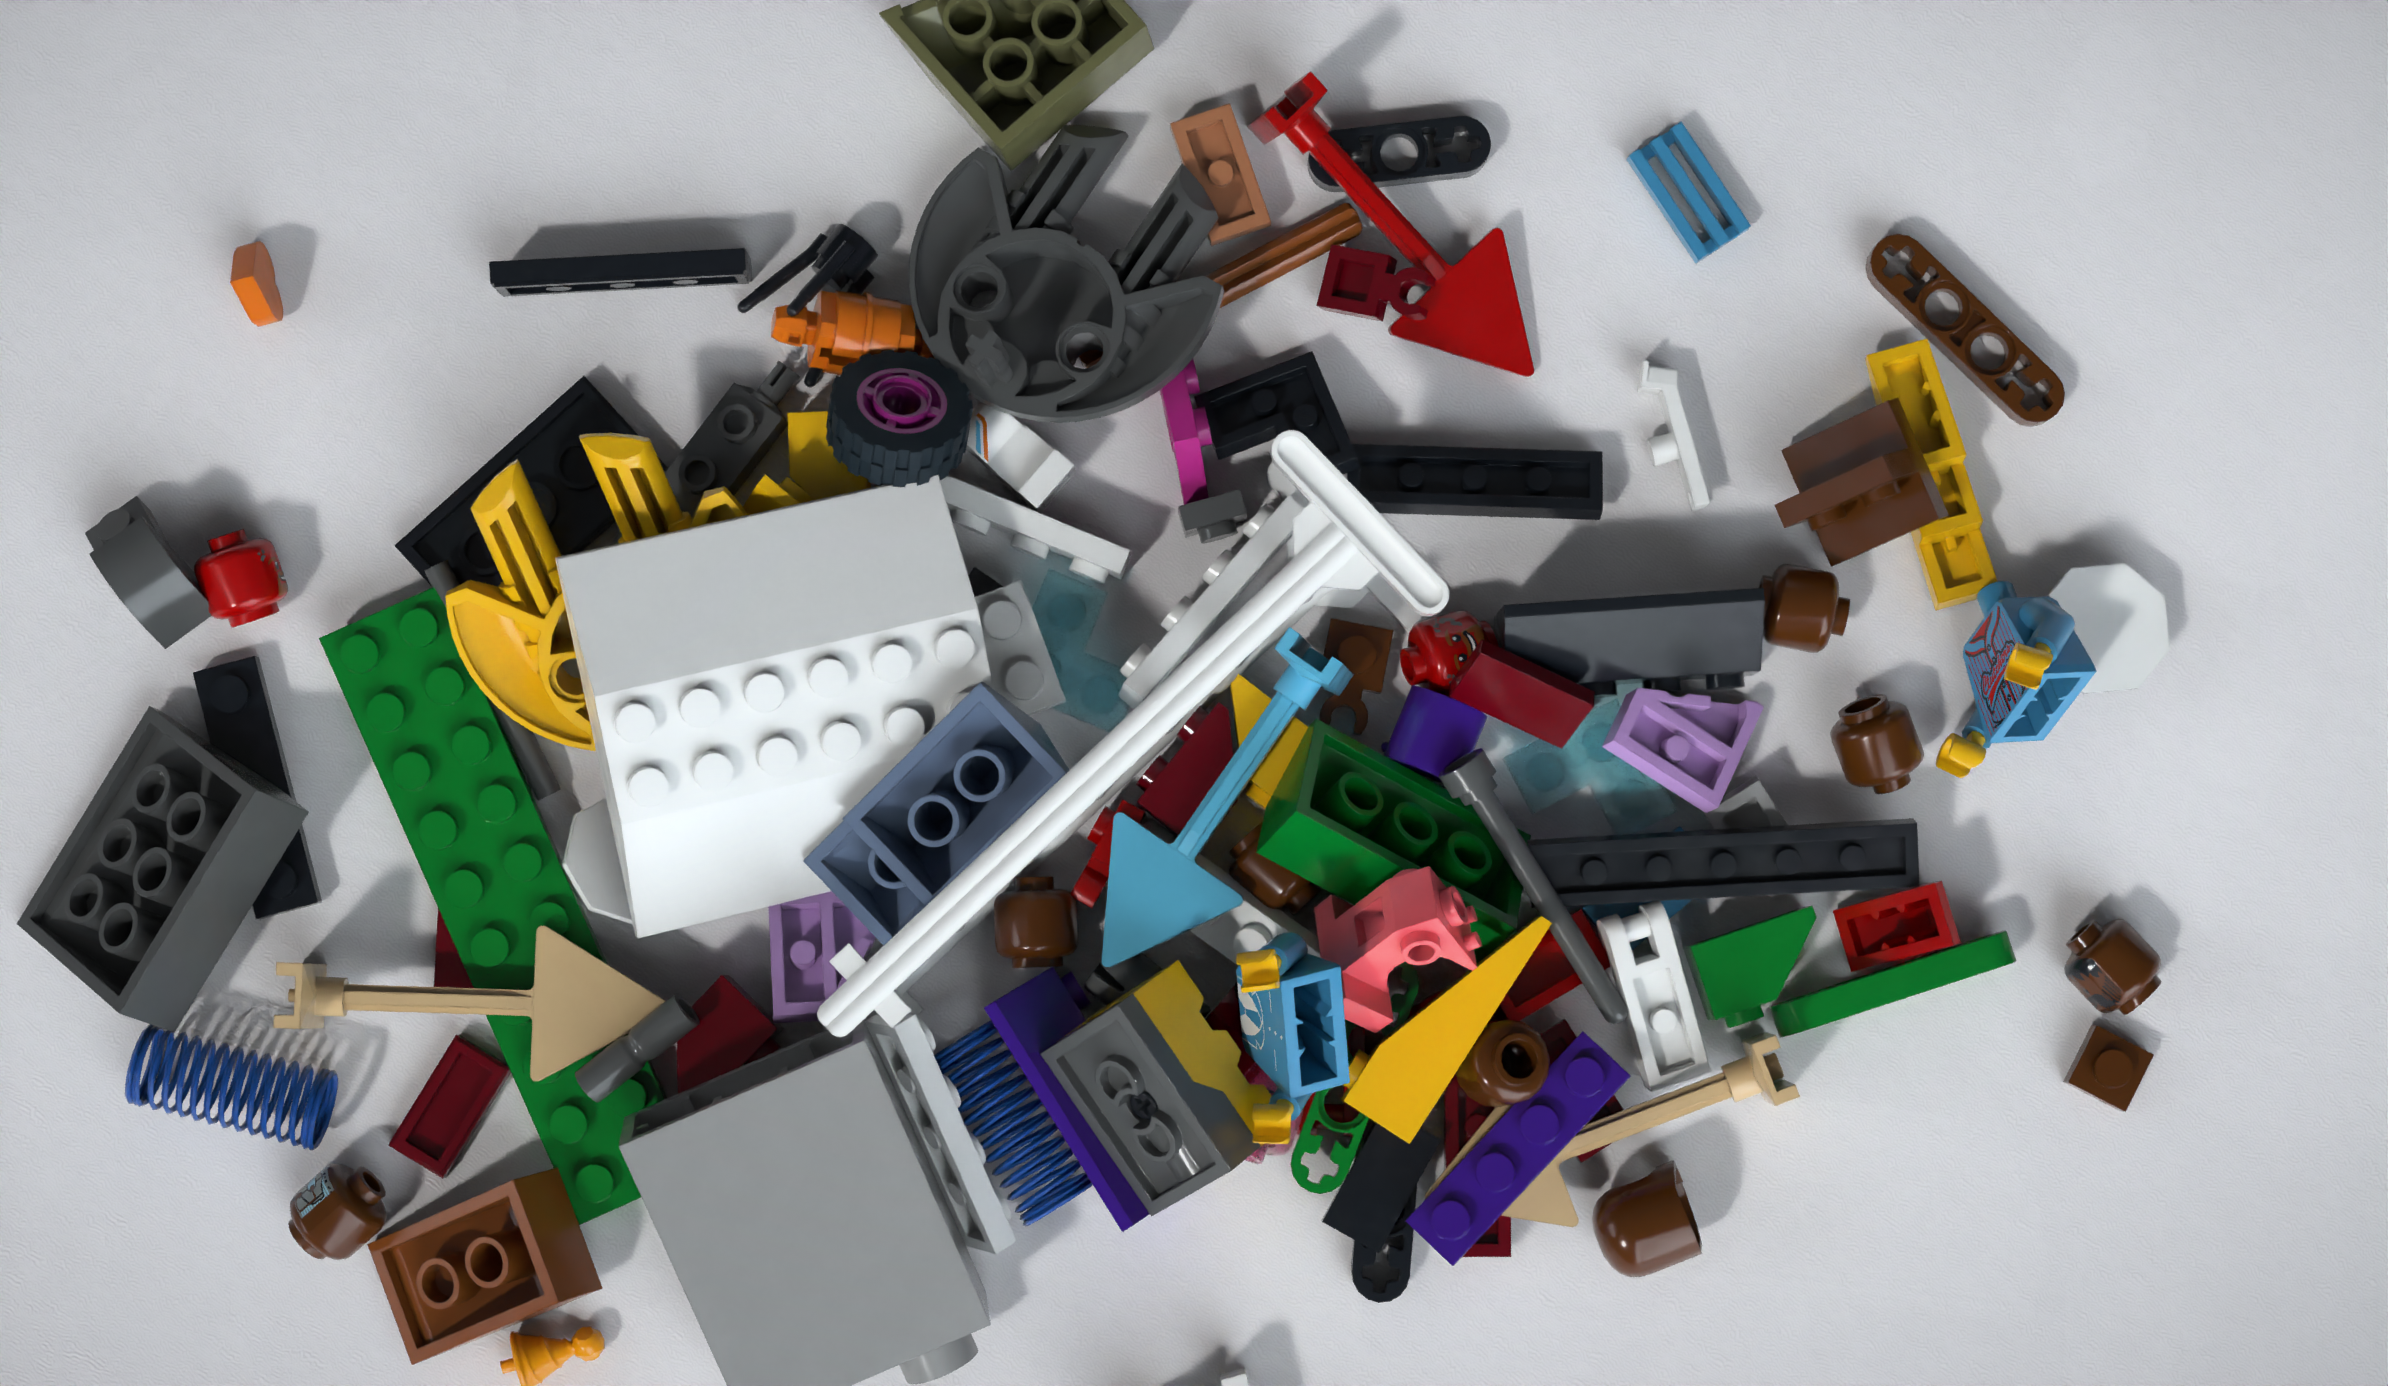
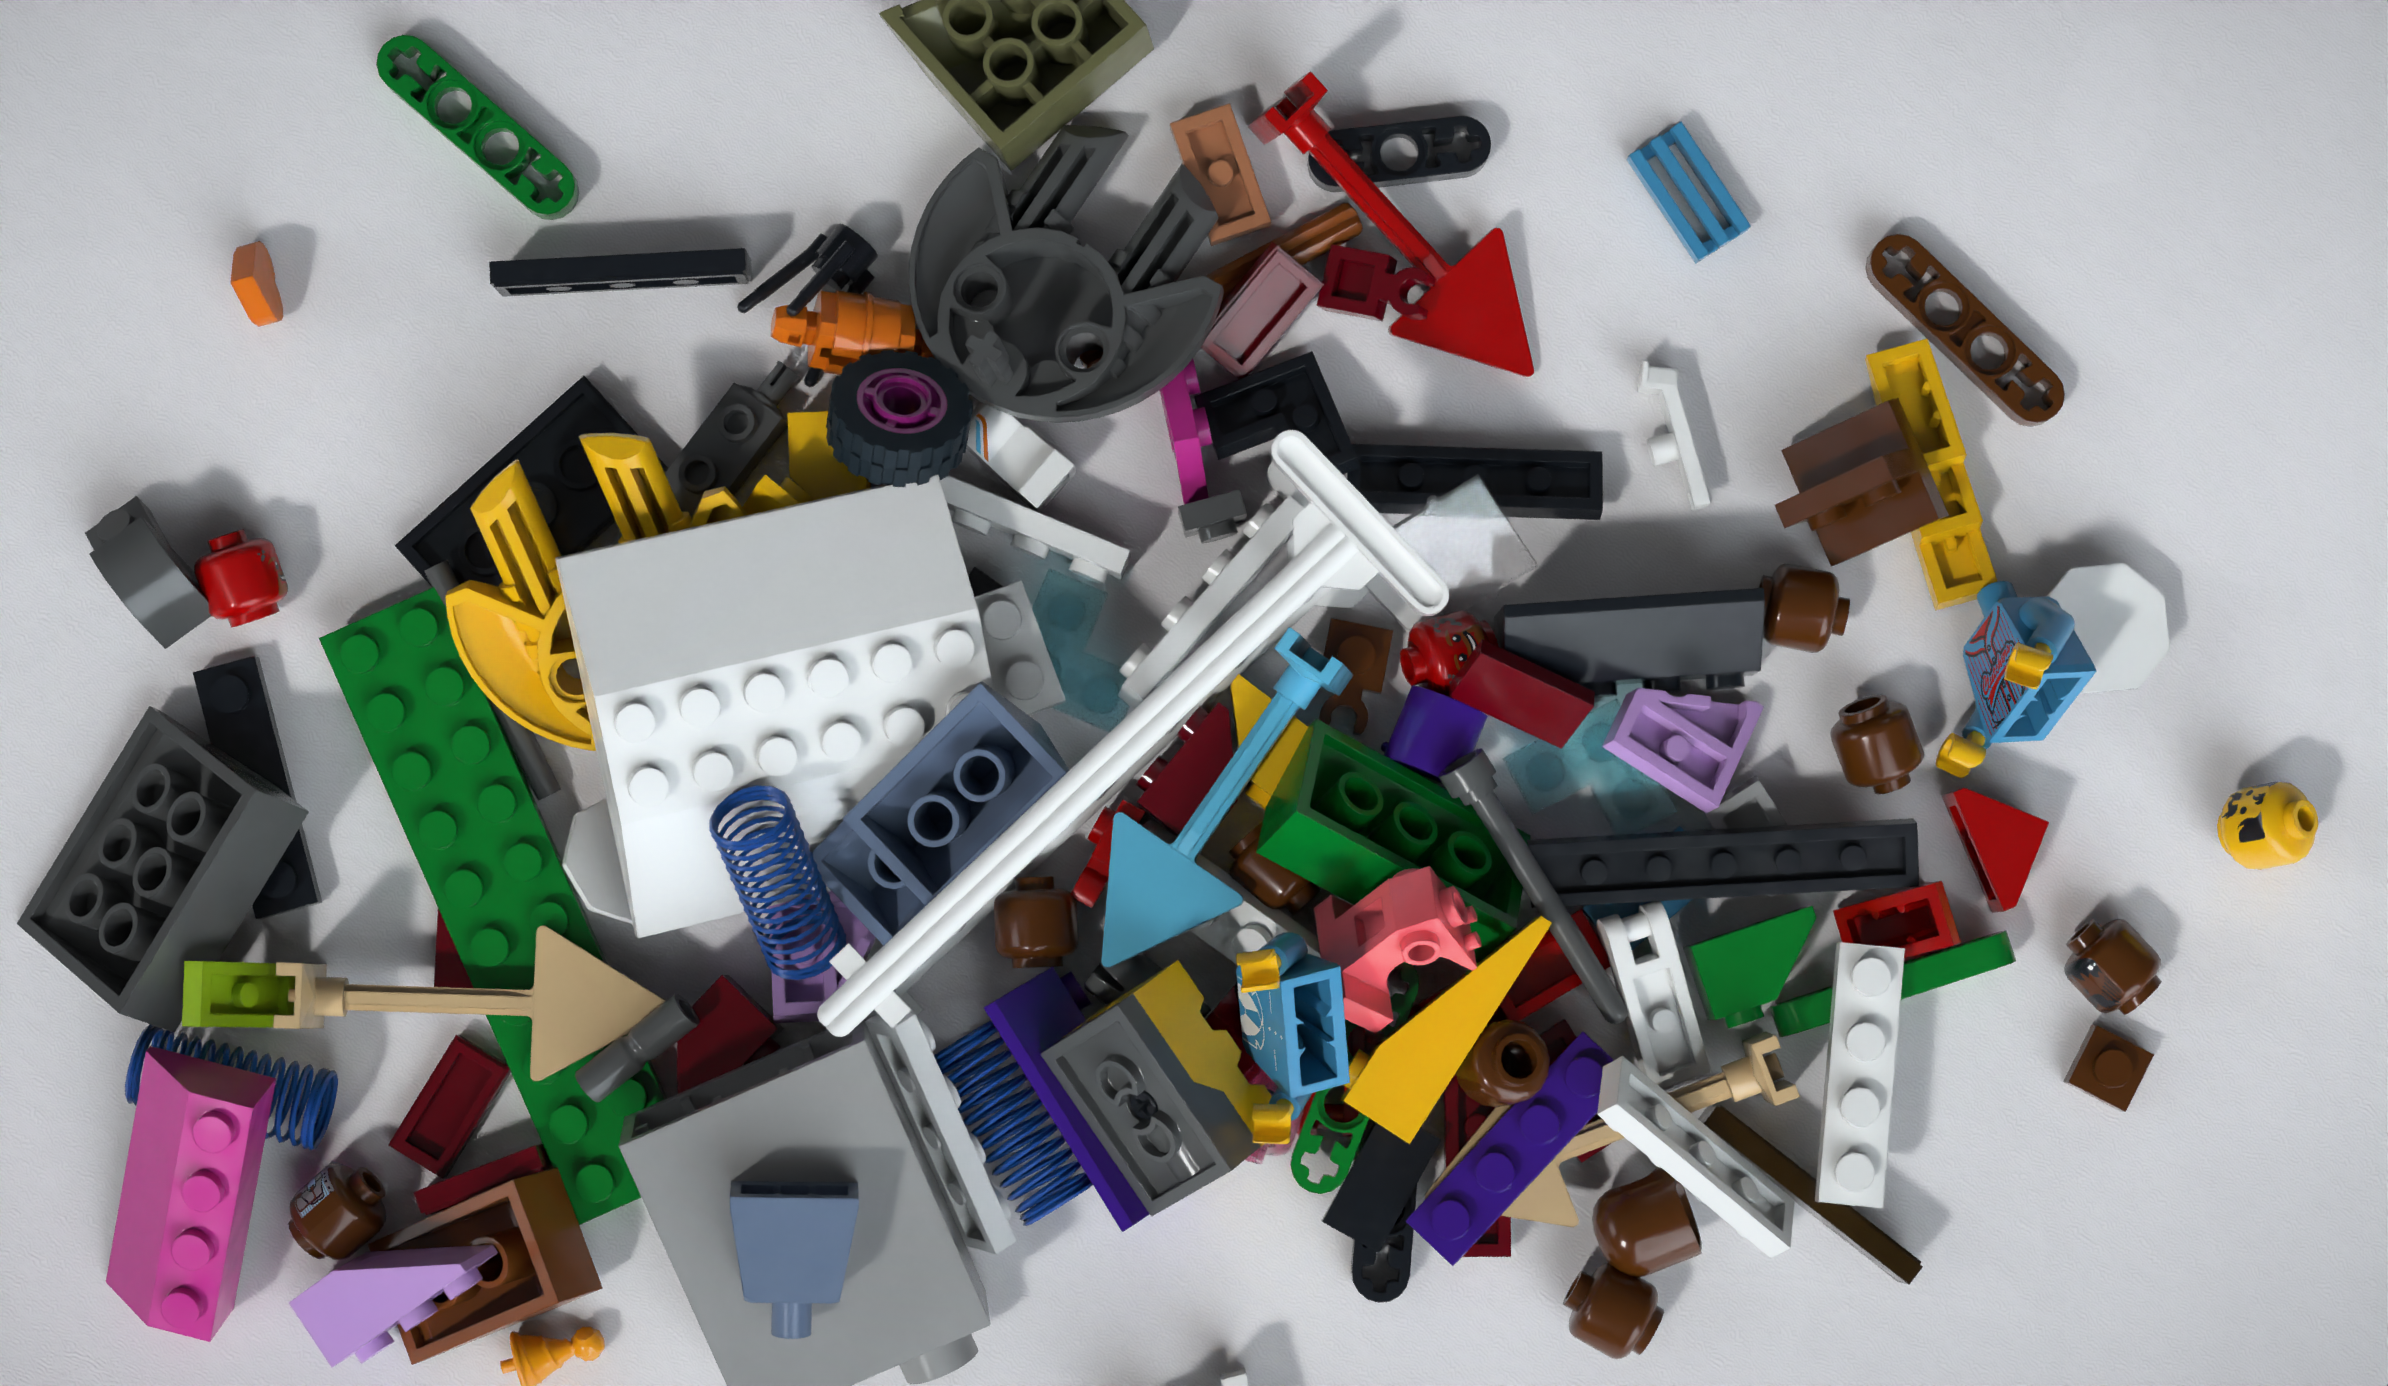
(188, 1191): none -> dark pink slope
(234, 994): none -> lime plate
(378, 1290): none -> lavender slope
(478, 127): none -> green beam
(482, 1179): none -> dark red tile
(793, 1246): none -> sand blue torso
(817, 916): none -> blue piece
(1259, 310): none -> tile
(1468, 544): none -> clear piece
(1613, 1311): none -> reddish brown head
(1695, 1157): none -> white plate
(1801, 1187): none -> dark brown tile
(1859, 1075): none -> white plate
(1998, 844): none -> red slope
(2267, 825): none -> yellow head

